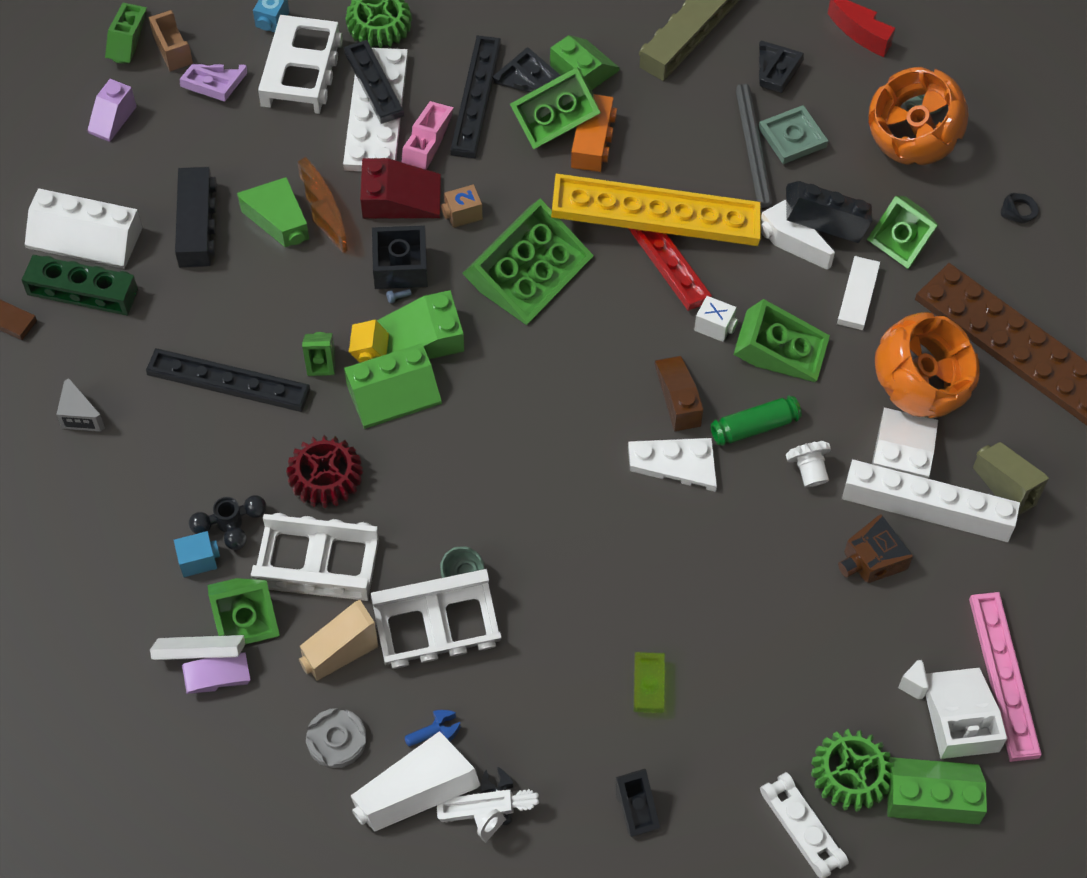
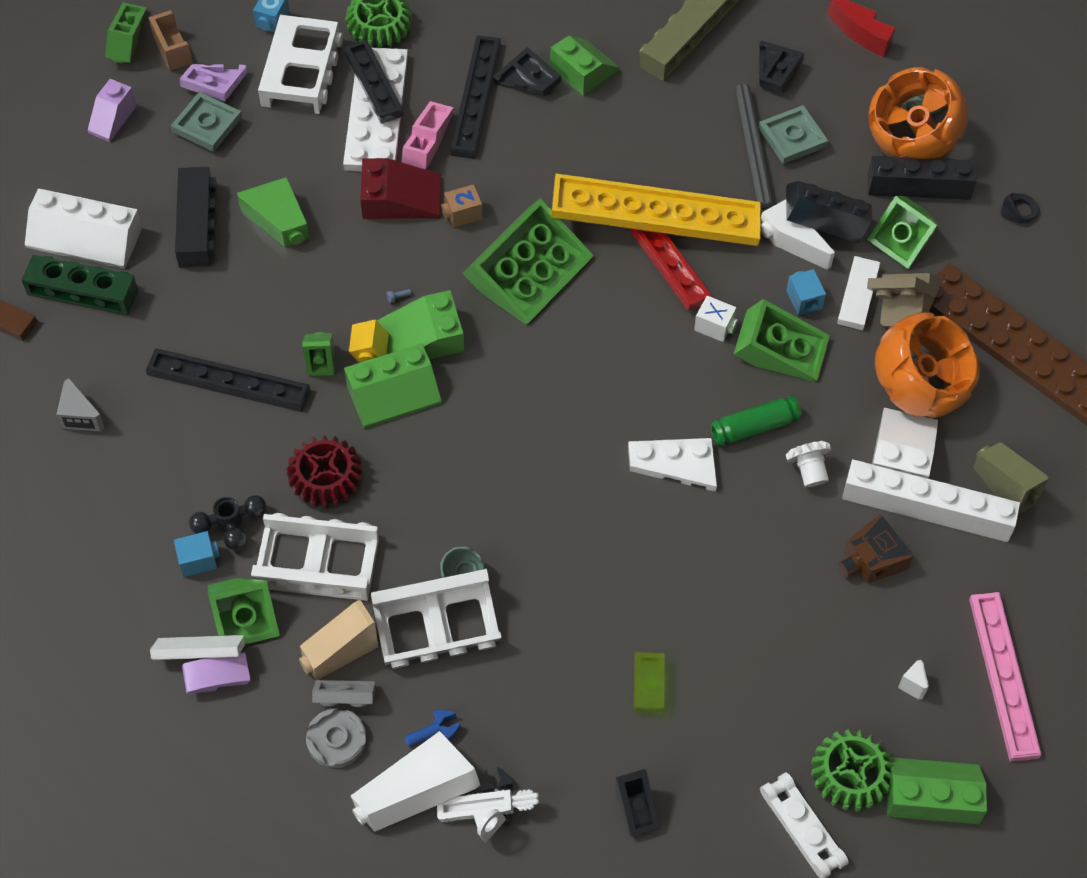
(206, 121): none -> sand green plate
(323, 206): clear orange slope -> none
(350, 692): none -> light grey plate
(399, 257): black brick -> none
(555, 107): bright green slope -> none
(591, 137): orange brick -> none
(679, 393): reddish brown slope -> none
(805, 292): none -> dark azure brick
(904, 294): none -> dark tan piece
(921, 177): none -> black brick
(964, 714): white slope -> none

